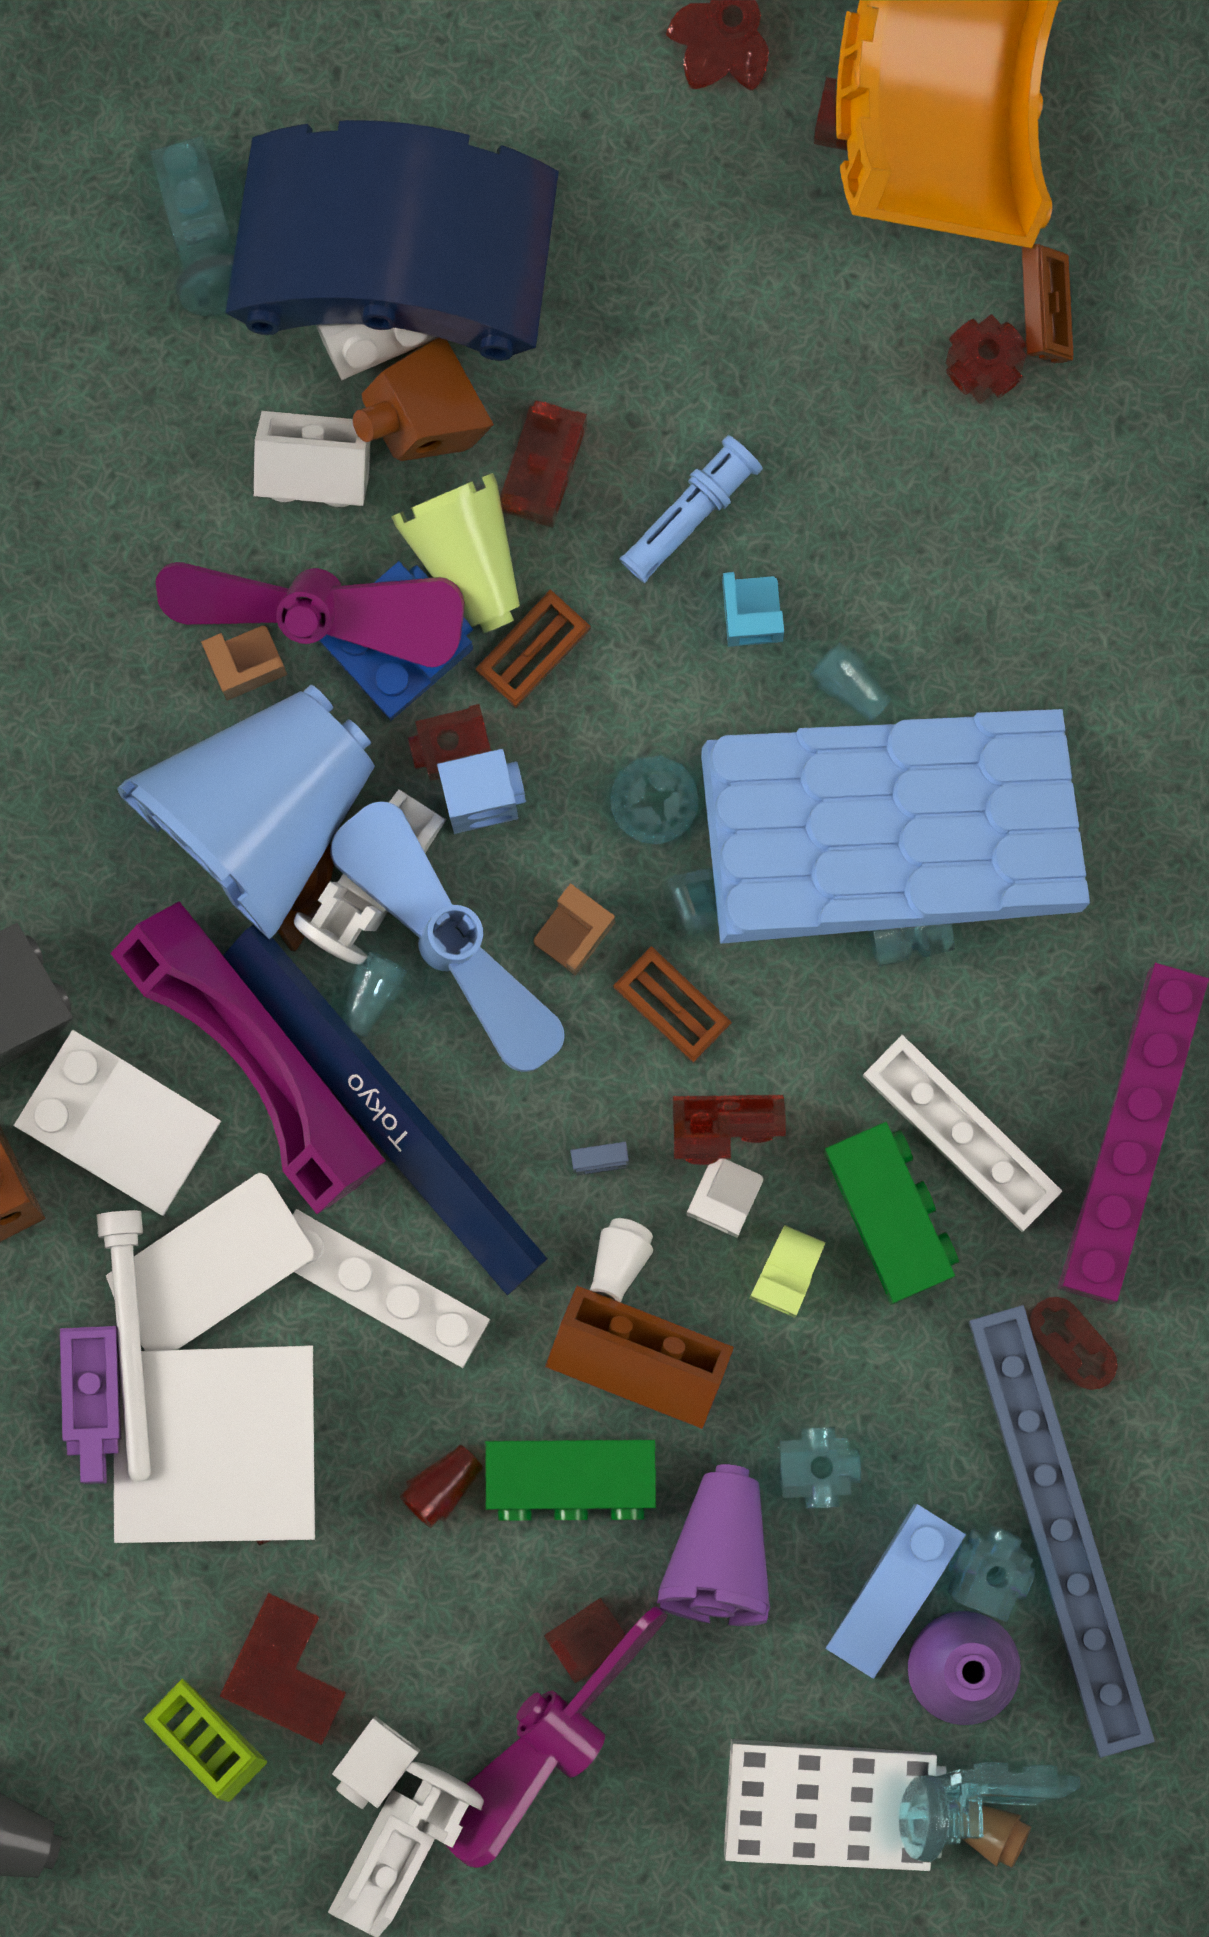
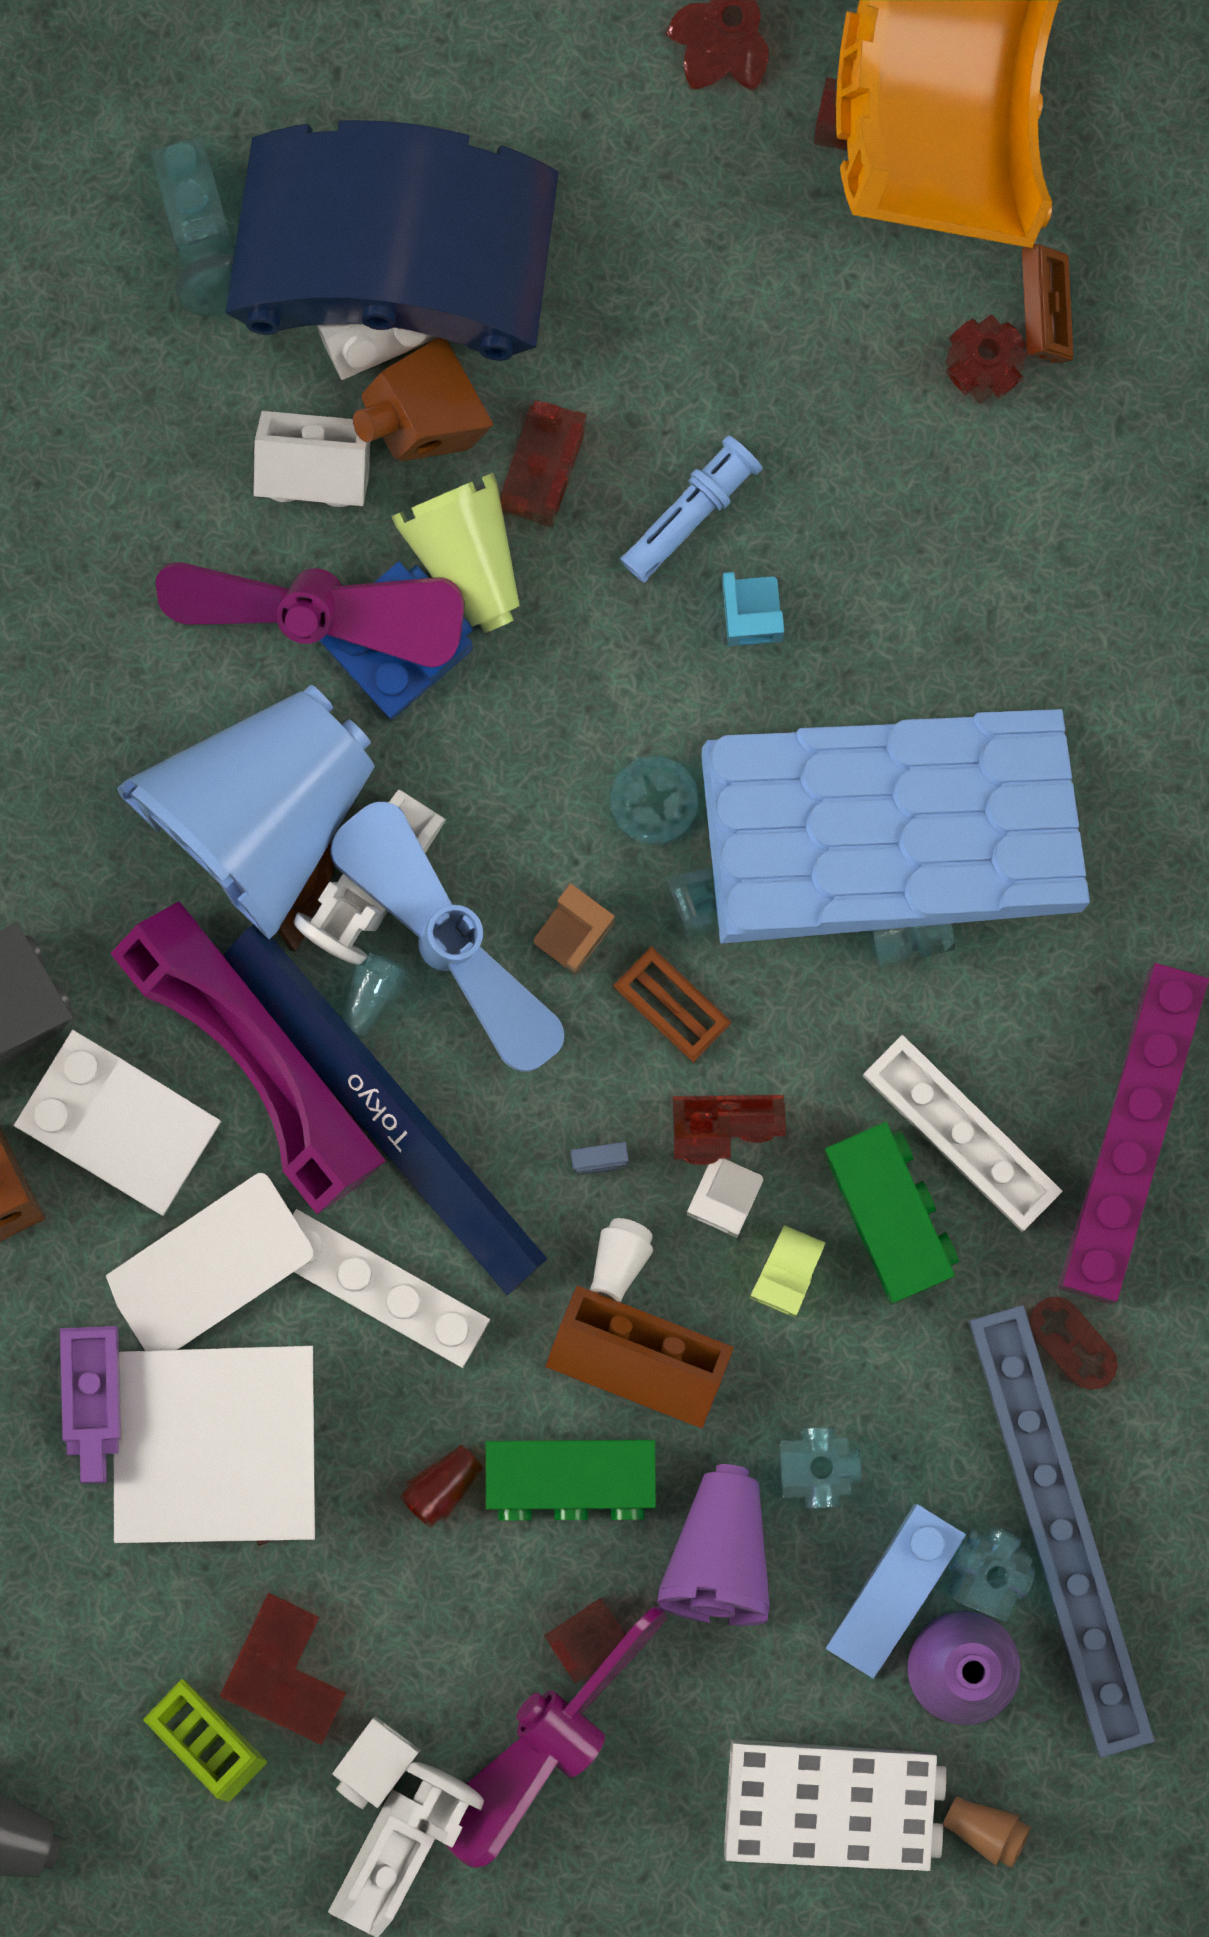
(120, 1235): white piece -> none
(244, 661): medium nougat panel -> none
(465, 723): clear red brick -> none
(481, 790): light blue brick -> none
(502, 682): dark orange tile -> none
(850, 682): clear light blue cone -> none
(950, 1805): clear light blue piece -> none

